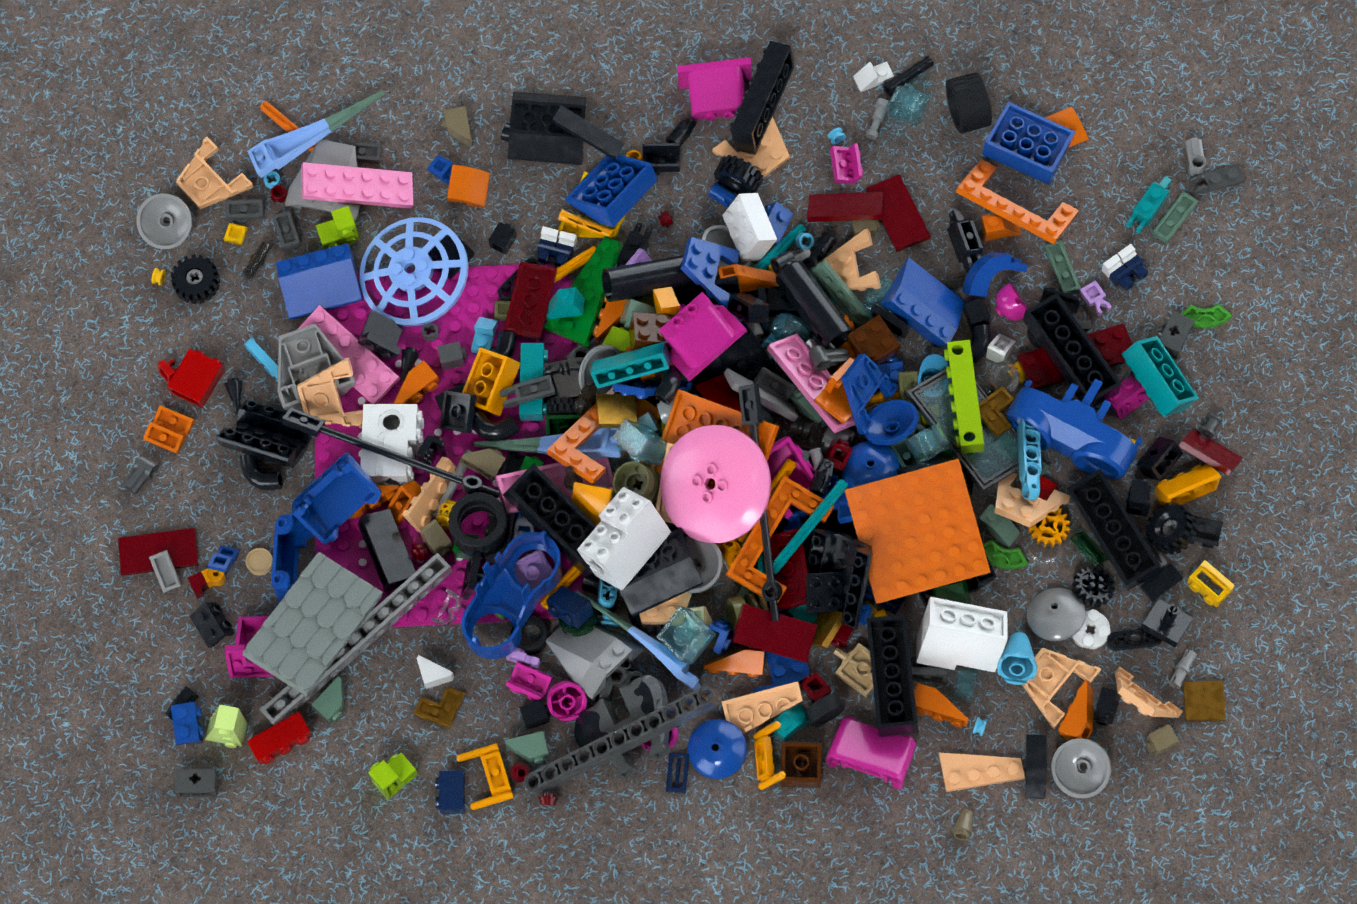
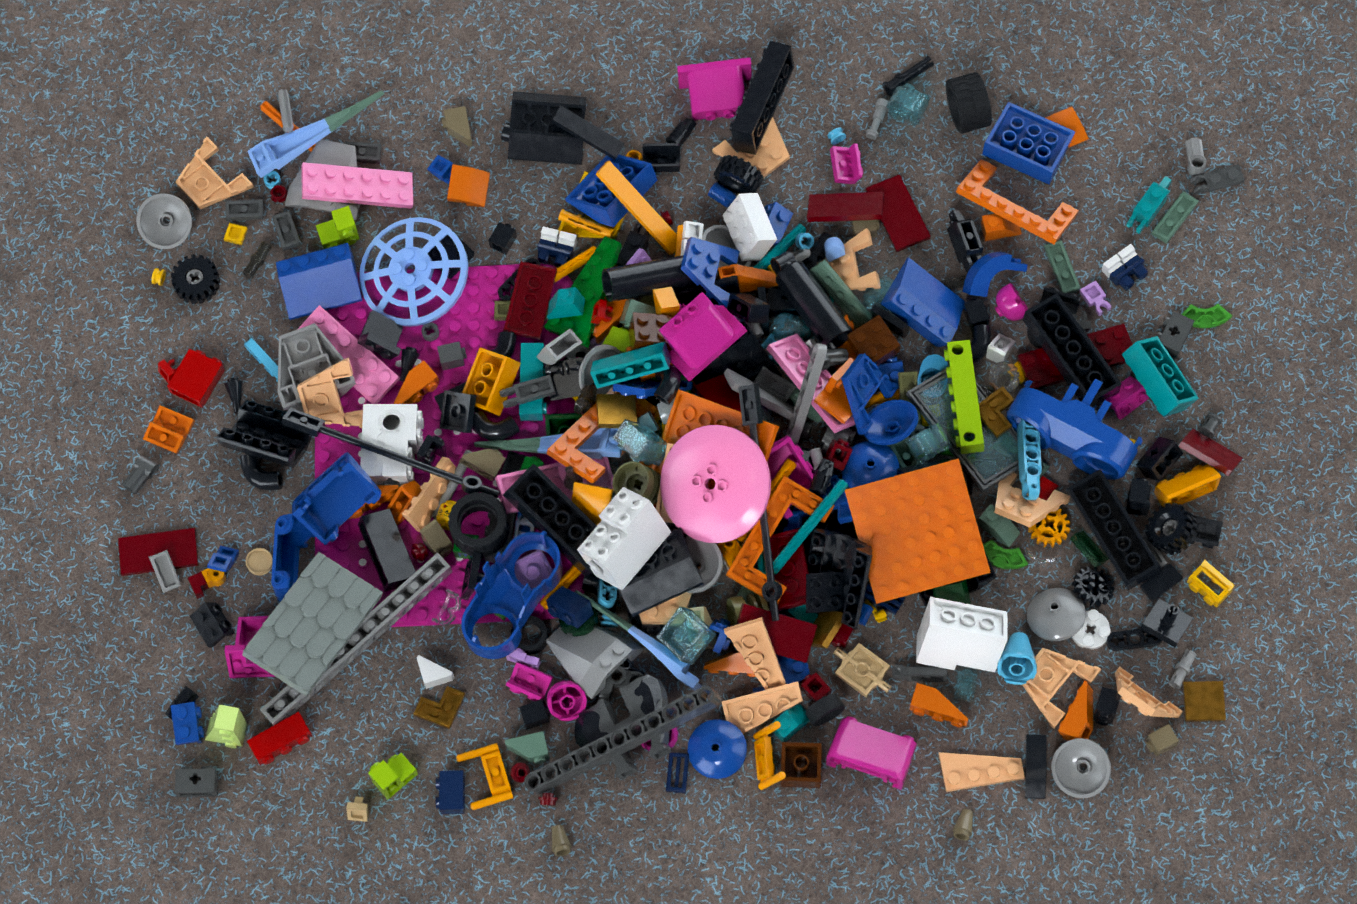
(285, 110): none -> light grey axle
(331, 702): sand green slope -> none
(358, 810): none -> tan tile
(484, 334): medium azure slope -> none
(559, 347): none -> light grey brick
(560, 405): black tyre -> none
(560, 841): none -> dark tan cone
(599, 312): none -> red tile
(638, 206): none -> light orange tile
(684, 232): none -> white hips
(756, 647): none -> light nougat wing
(806, 392): none -> light grey beam
(834, 248): none -> light blue brick
(873, 76): white slope -> none
(892, 675): black brick -> none
(980, 726): medium azure bush -> none

